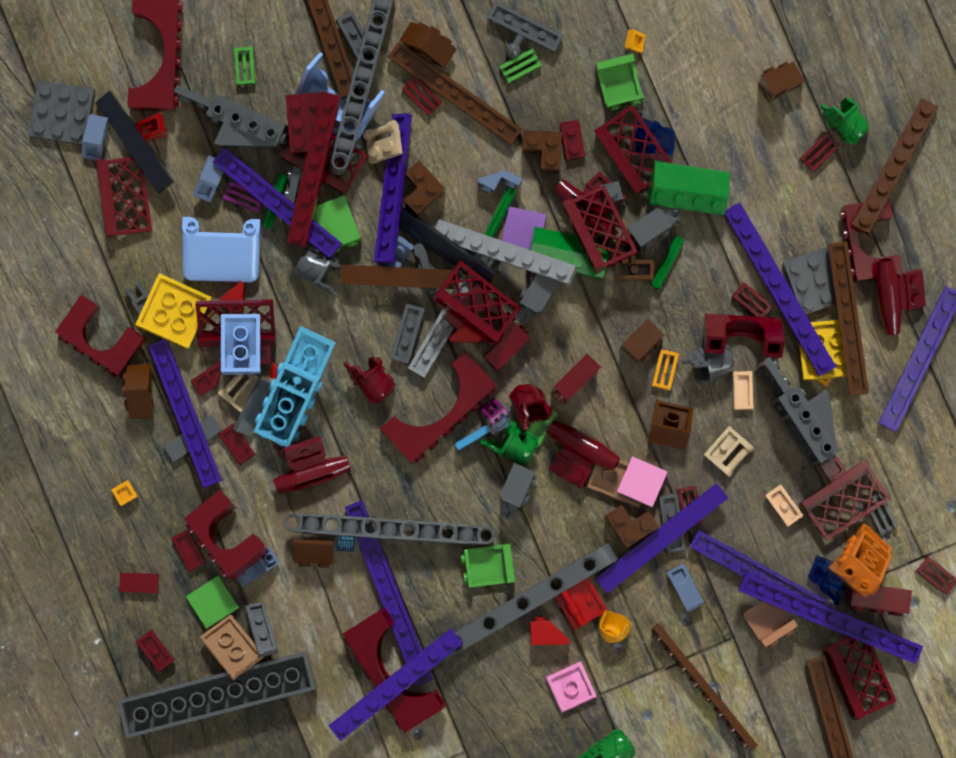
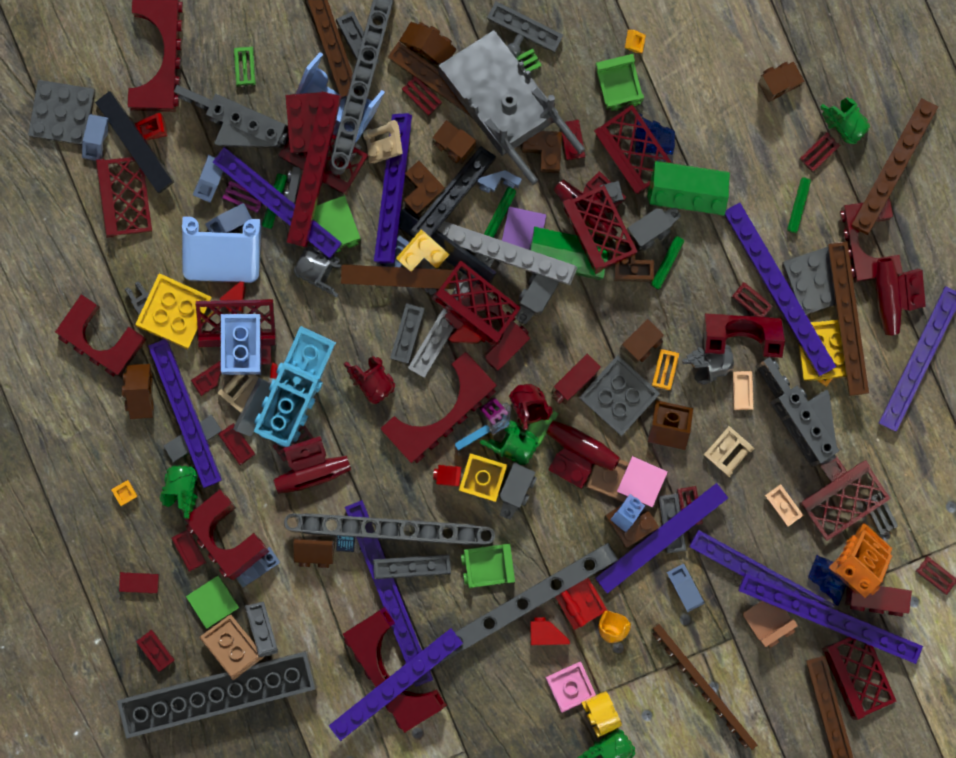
(180, 486): none -> green helmet
(229, 220): none -> sand blue slope
(411, 566): none -> dark grey tile
(422, 247): none -> yellow plate
(447, 475): none -> red slope
(454, 141): none -> reddish brown brick
(454, 192): none -> black tile
(482, 477): none -> yellow brick
(485, 80): none -> piece
(601, 714): none -> yellow brick
(619, 395): none -> dark grey plate
(628, 513): none -> medium blue plate
(799, 204): none -> green axle

